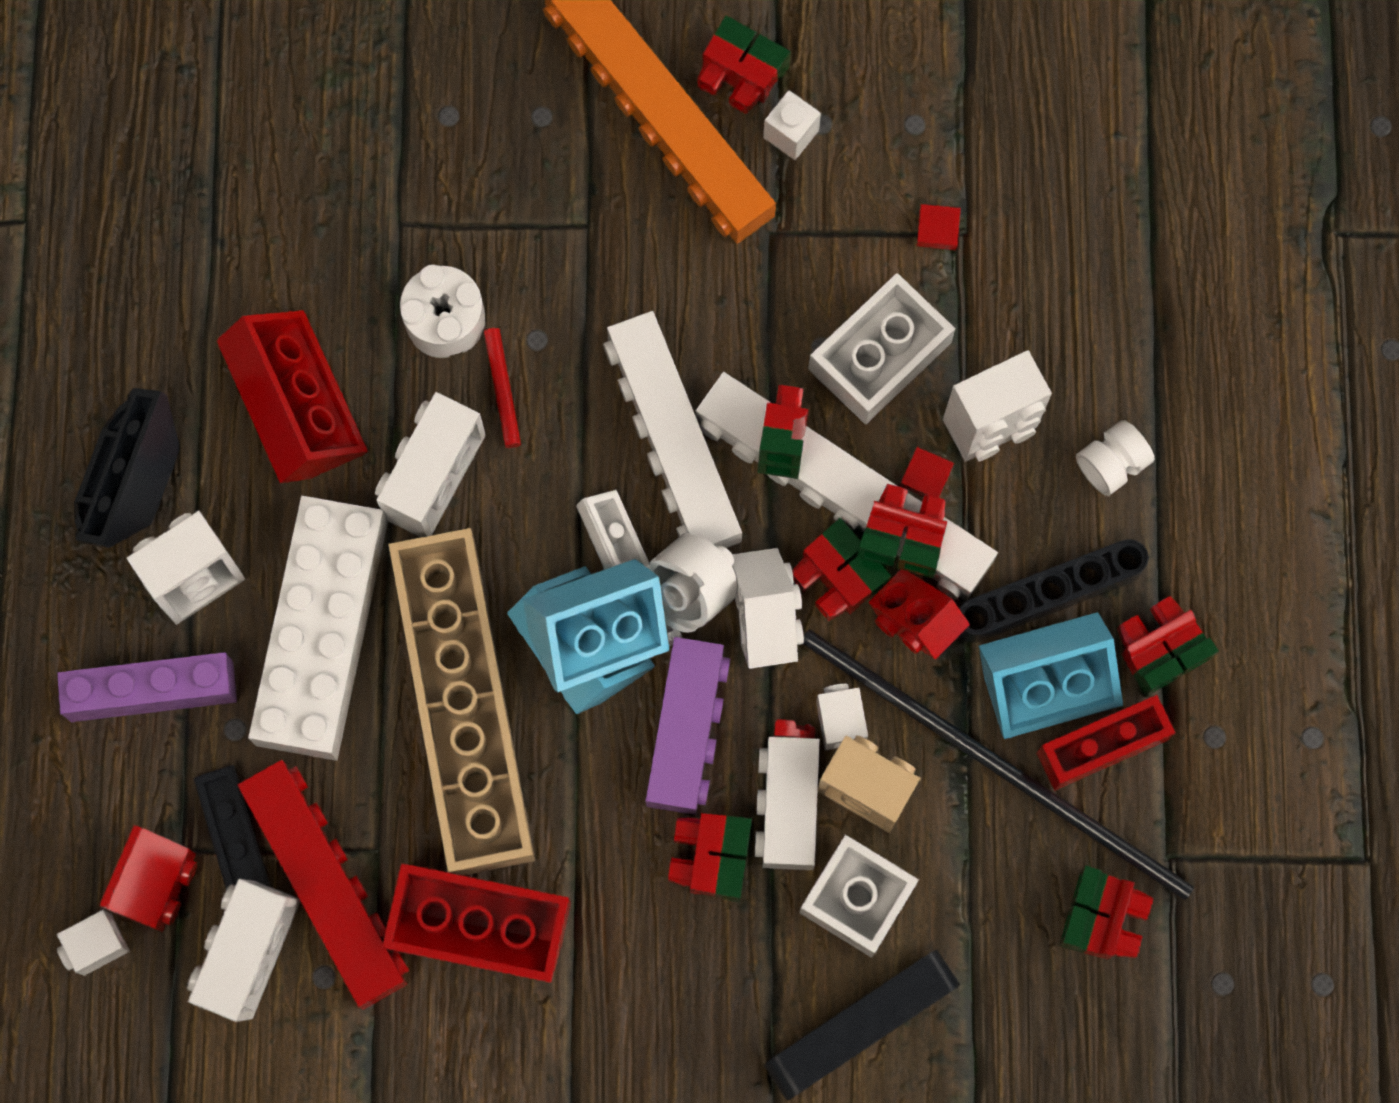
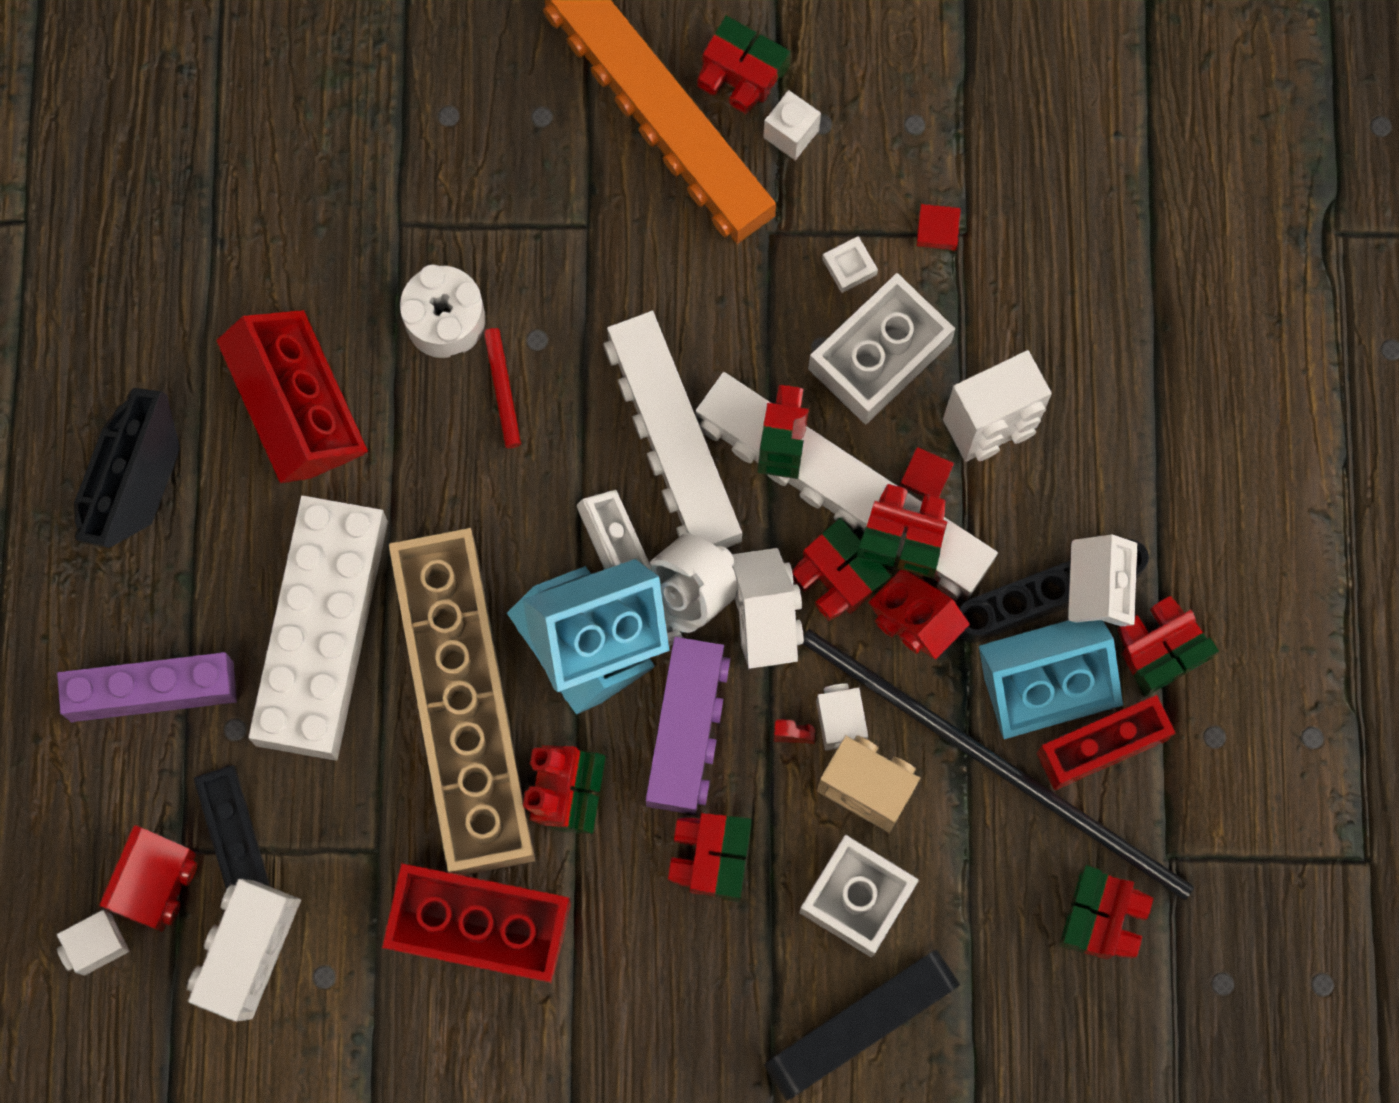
(185, 567): white brick -> none
(323, 884): red brick -> none
(430, 465): white brick -> none
(559, 776): none -> red hips
(788, 803): white brick -> none
(850, 264): none -> white plate
(1103, 580): none -> white panel
(1119, 454): white wheel -> none

